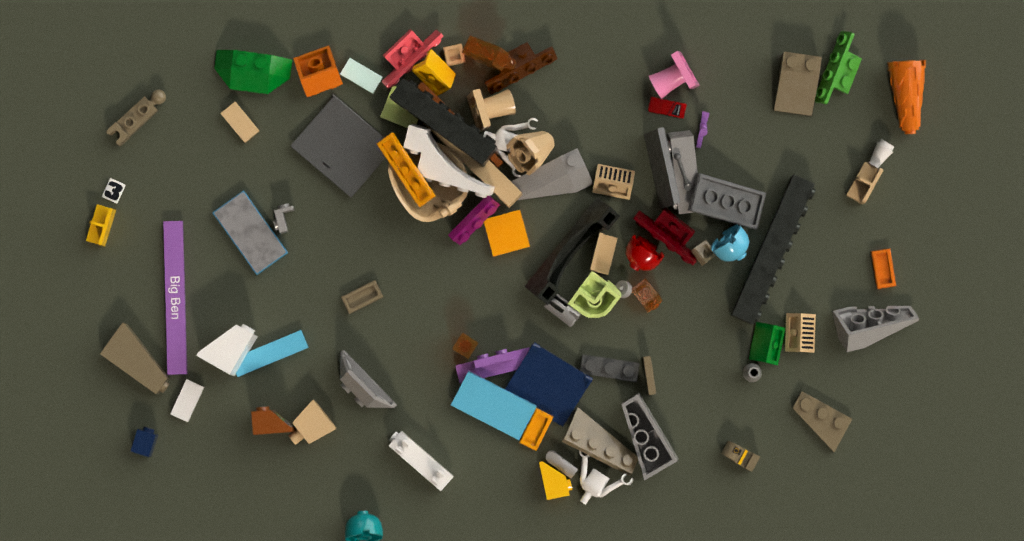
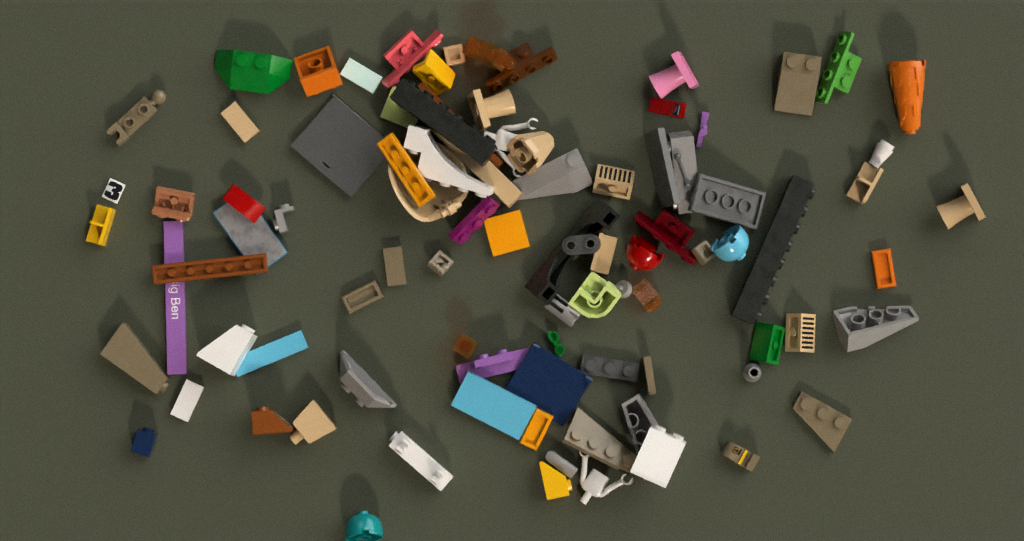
(173, 204): none -> nougat bracket
(209, 269): none -> dark orange tile
(243, 203): none -> red slope
(394, 266): none -> dark tan tile
(440, 263): none -> dark tan tile
(554, 338): none -> green piece
(581, 244): none -> dark grey plate
(658, 456): none -> white slope
(960, 208): none -> tan plant

